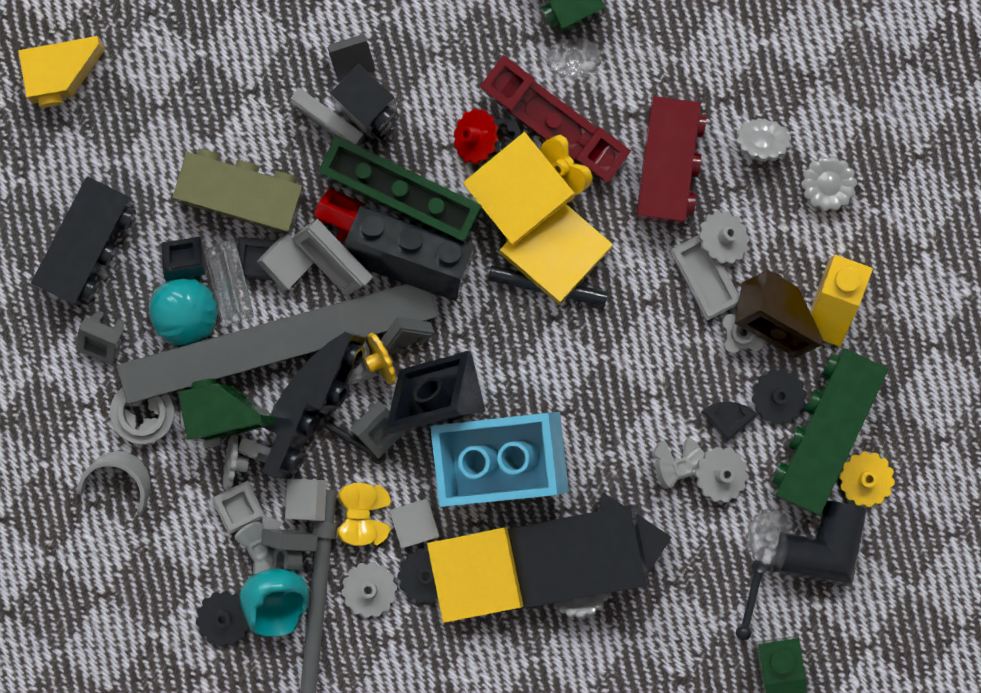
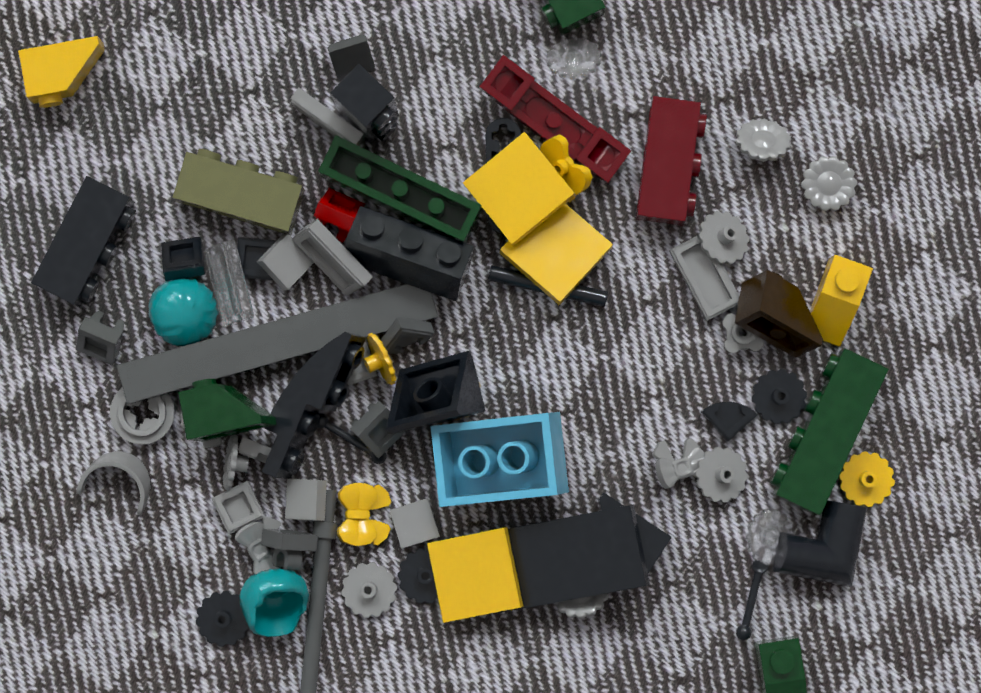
(475, 136): red piece -> none

